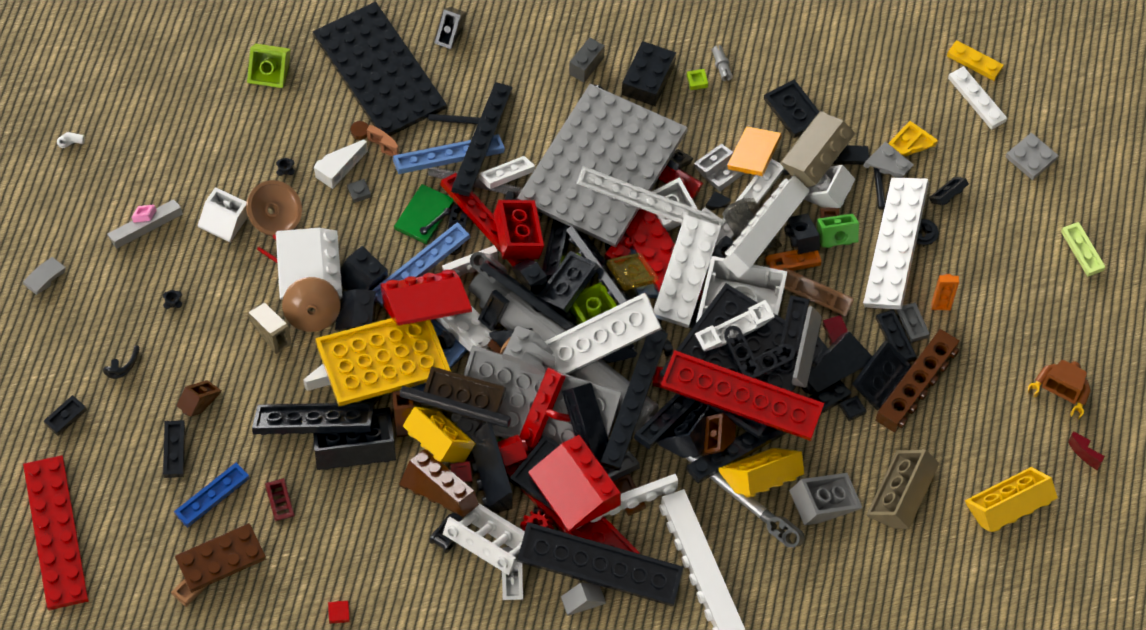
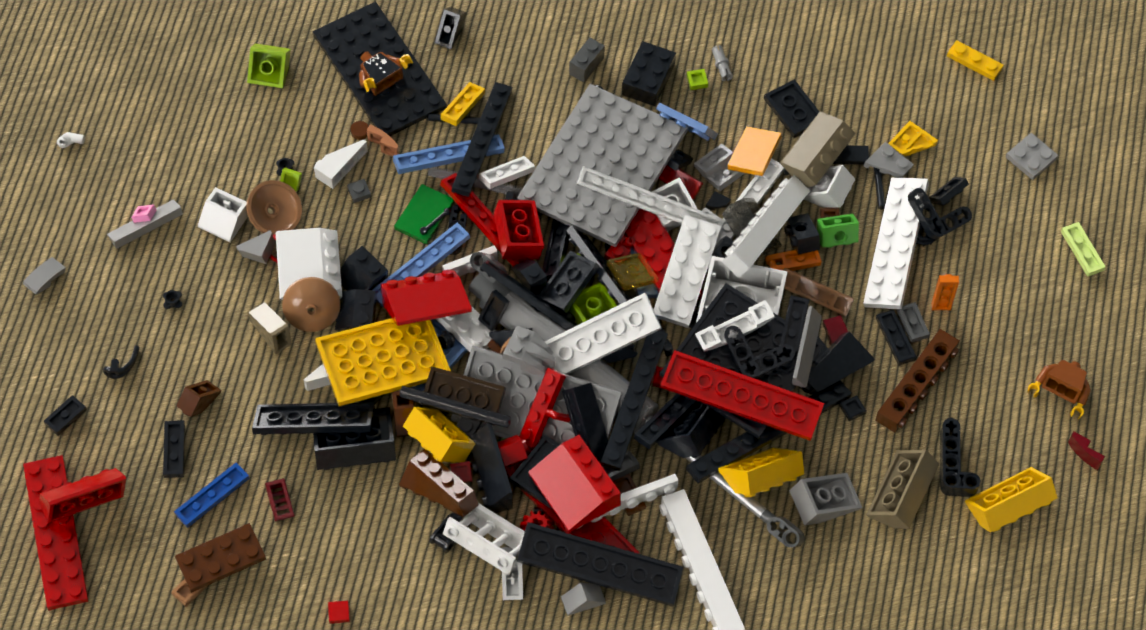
(82, 494): none -> red slope
(258, 248): none -> light grey slope
(291, 178): none -> lime plate
(381, 71): none -> torso
(462, 104): none -> yellow plate
(692, 125): none -> medium blue plate
(718, 433): reddish brown slope -> none
(881, 375): black plate -> none
(939, 223): none -> black beam
(953, 457): none -> black beam
(977, 98): white plate -> none

